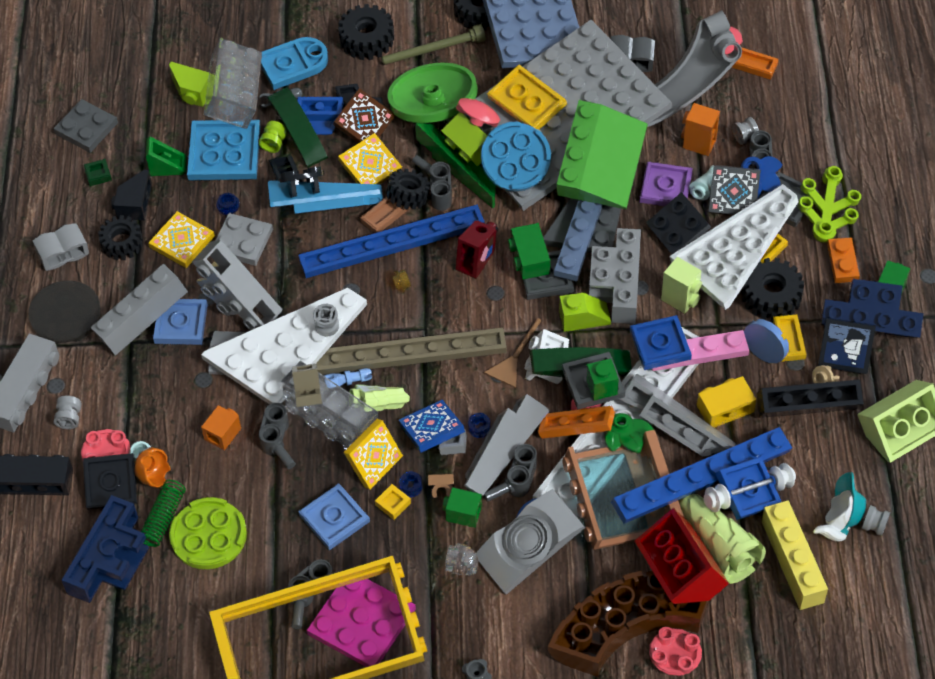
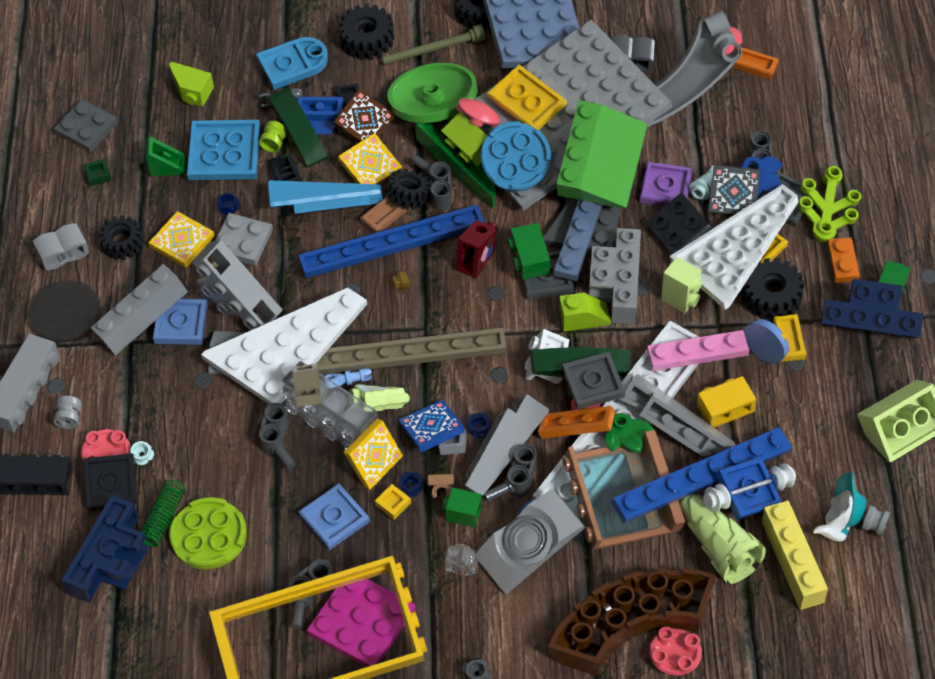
(133, 197): black slope -> none
(152, 467): orange hair -> none
(221, 427): orange brick -> none
(233, 83): clear brick -> none
(309, 174): black plate -> none
(326, 319): light grey wheel -> none
(507, 369): medium nougat piece -> none
(602, 379): green brick -> none
(660, 342): blue tile -> none
(681, 560): red slope -> none
(700, 129): orange brick -> none
(744, 130): light grey wheel -> none
(809, 398): black brick -> none
(823, 374): tan plate -> none
(847, 345): tile -> none

